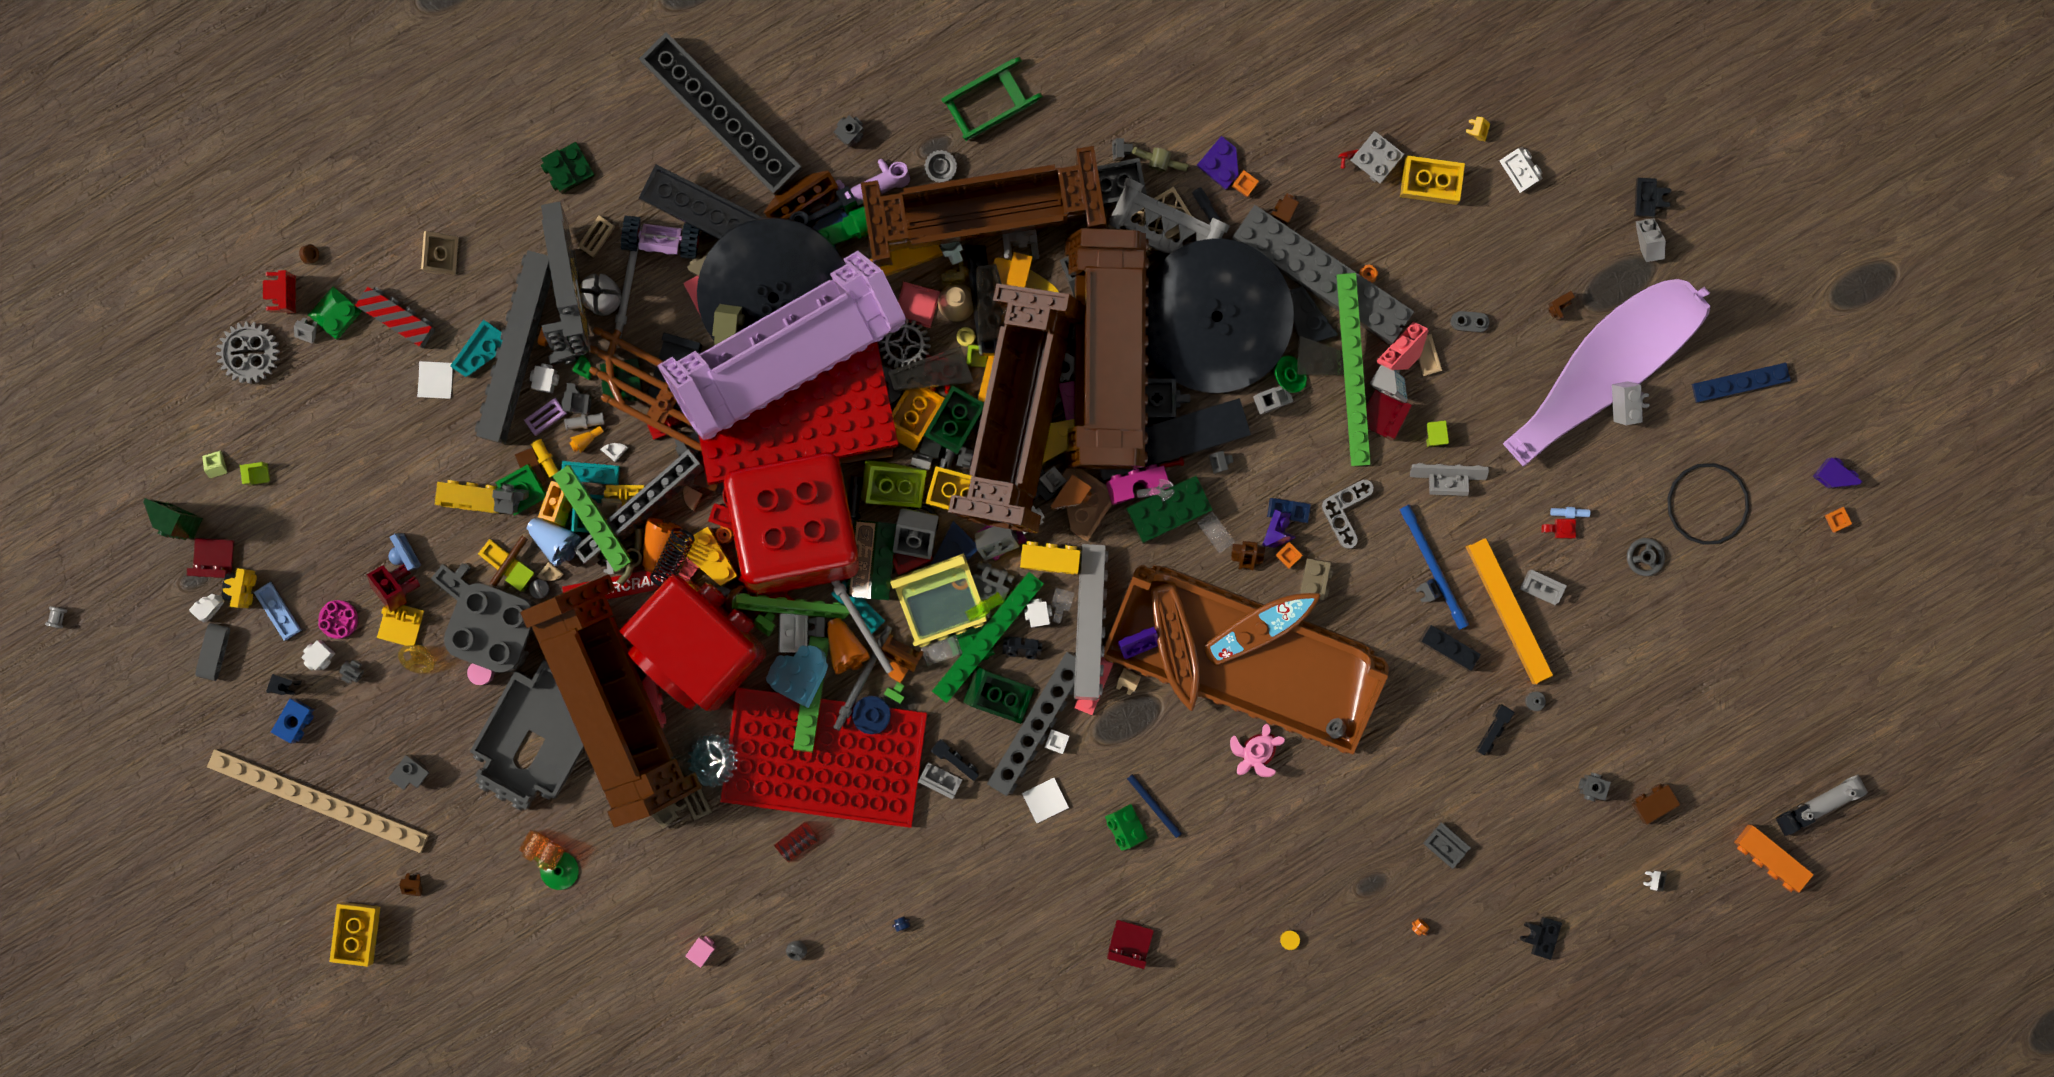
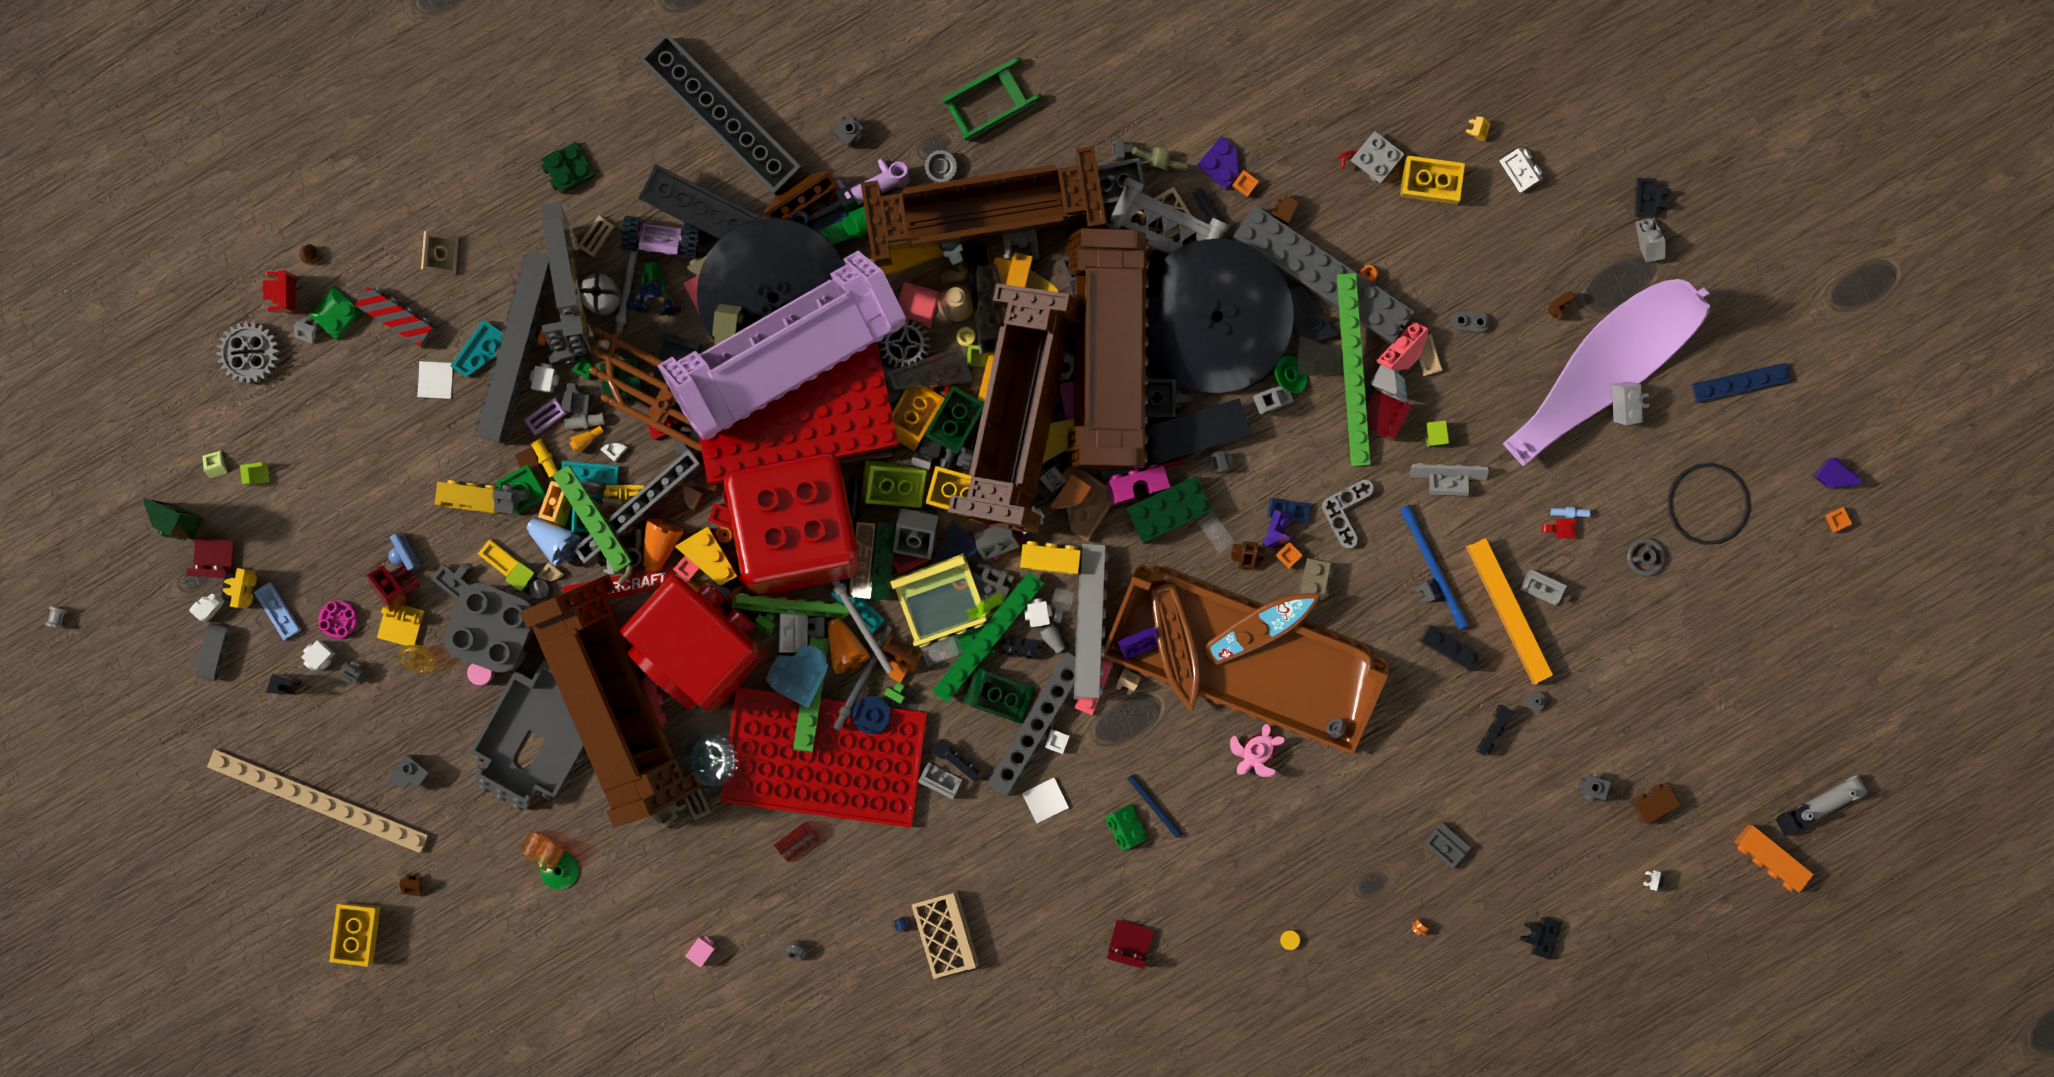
(283, 727): blue brick -> none
(508, 561): reddish brown bar -> none
(651, 291): none -> dark blue plant
(683, 543): black piece -> none
(959, 926): none -> tan fence
(1052, 637): none -> light grey cone
(1159, 490): clear bar -> none

